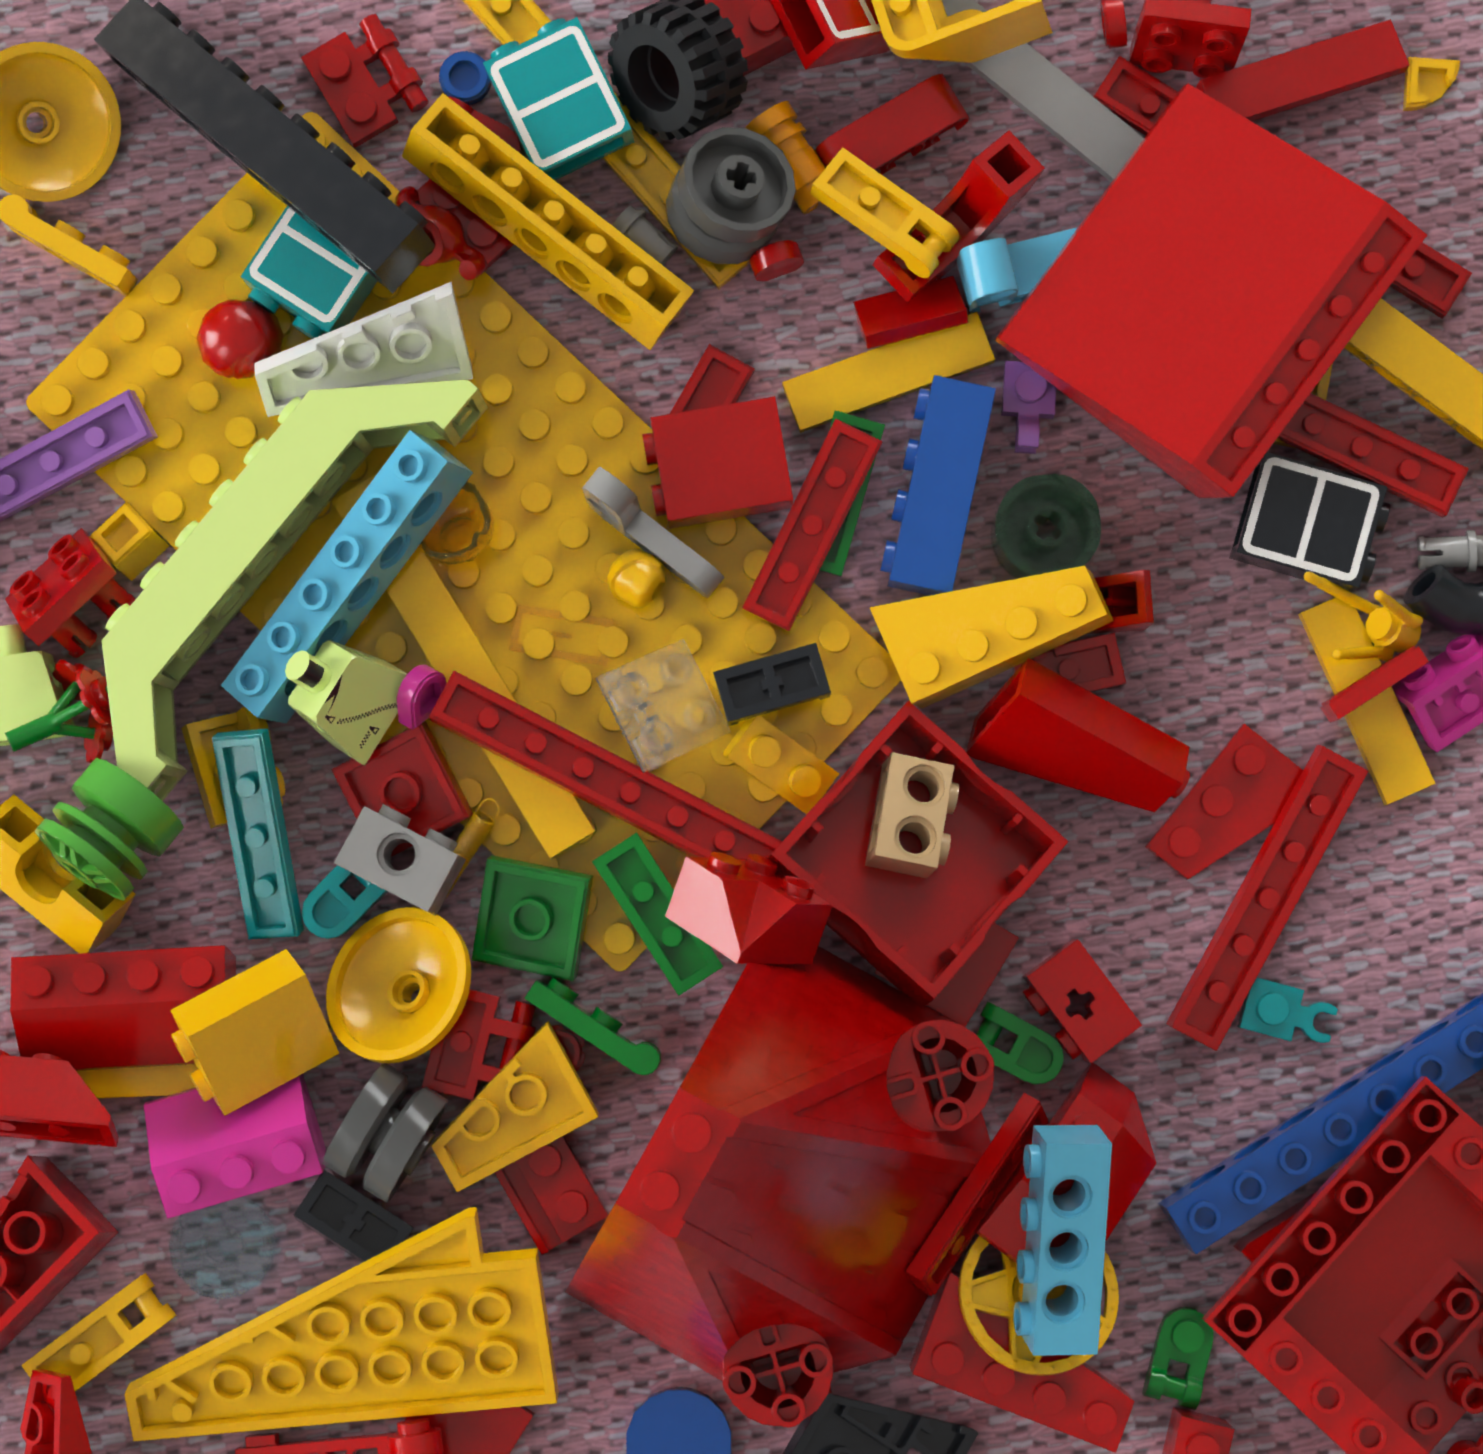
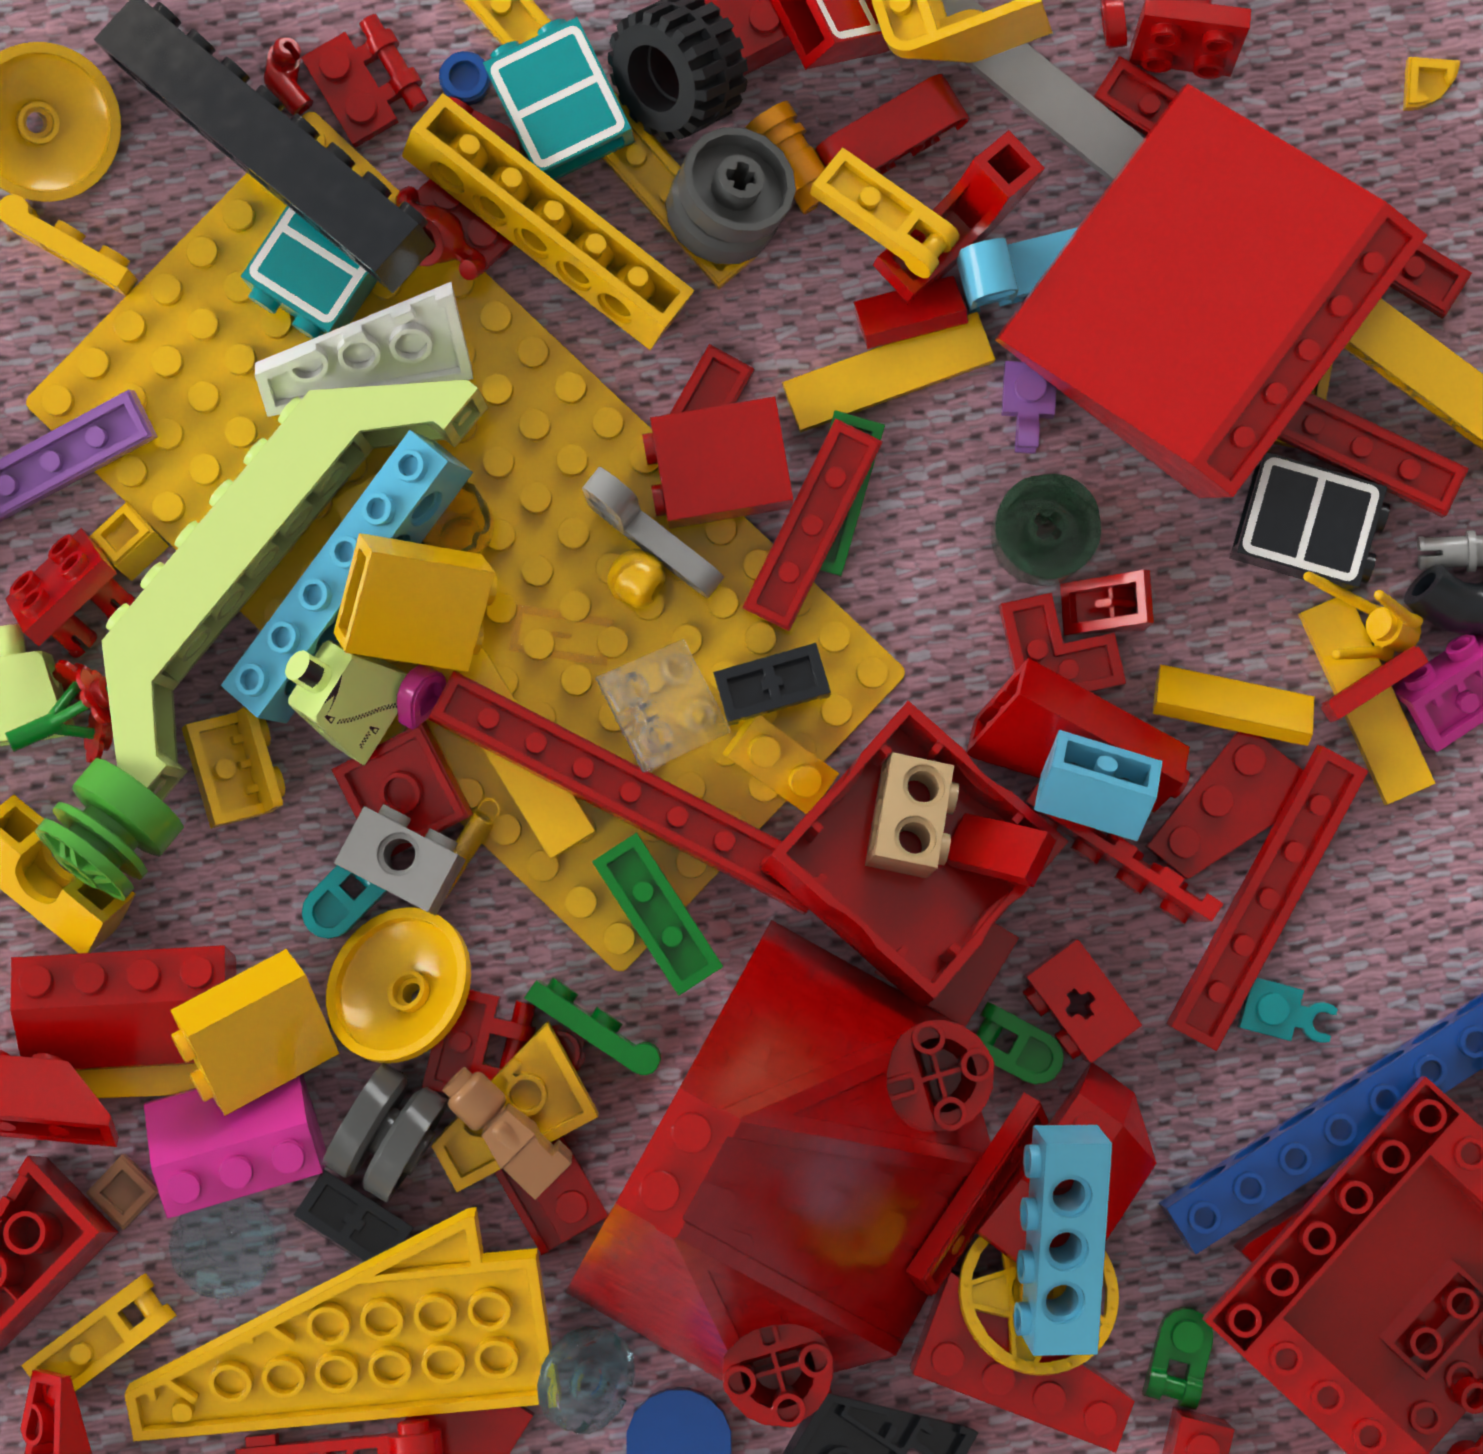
(123, 1191): none -> medium nougat tile
(238, 336): red hair -> none
(258, 833): teal tile -> none
(282, 75): none -> red arm
(415, 603): none -> yellow brick
(507, 1132): none -> medium nougat piece
(532, 917): green plate -> none
(585, 1379): none -> clear light blue tile
(644, 234): light grey pin -> none
(749, 909): red slope -> none
(776, 260): red tile -> none
(940, 486): blue brick -> none
(983, 630): yellow wedge -> none
(1000, 849): none -> red tile
(1095, 787): none -> medium azure brick
(1133, 871): none -> red wing
(1234, 705): none -> yellow tile
(1310, 72): red tile -> none

